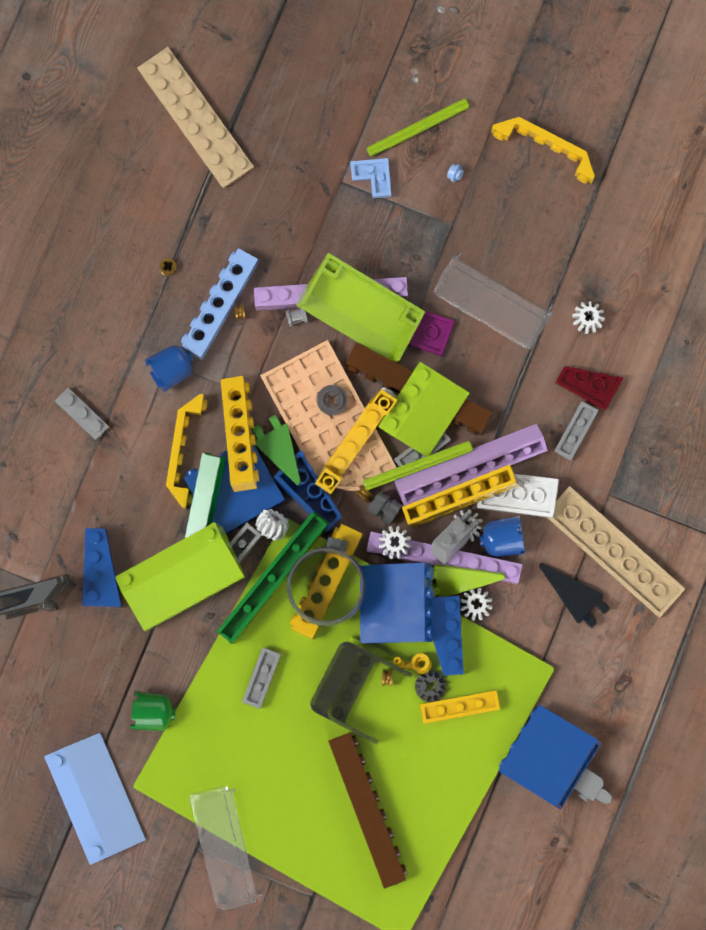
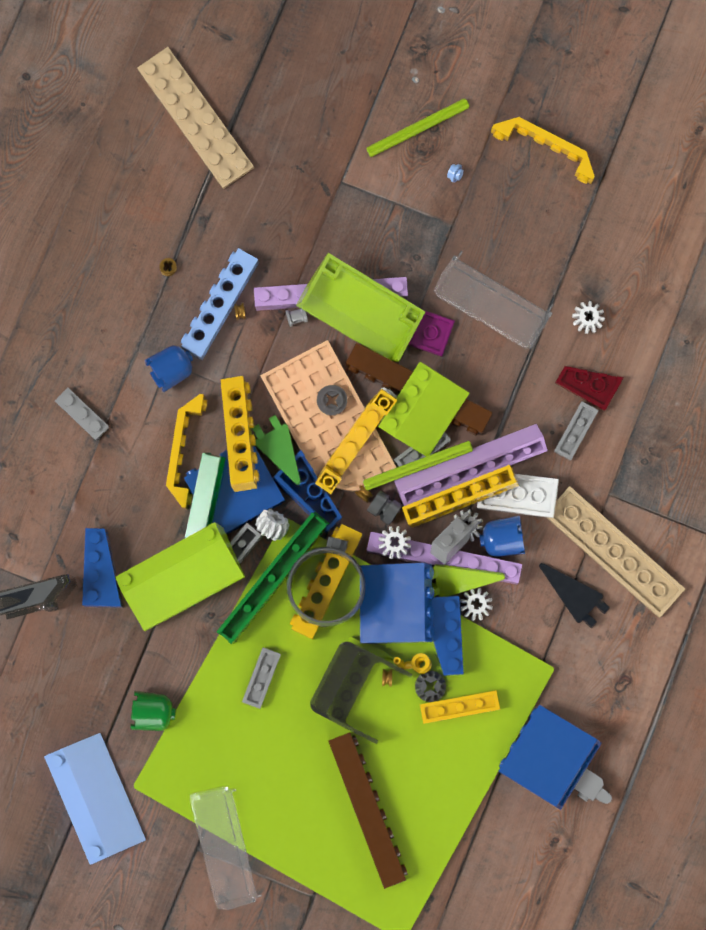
(376, 171): light blue plate -> none

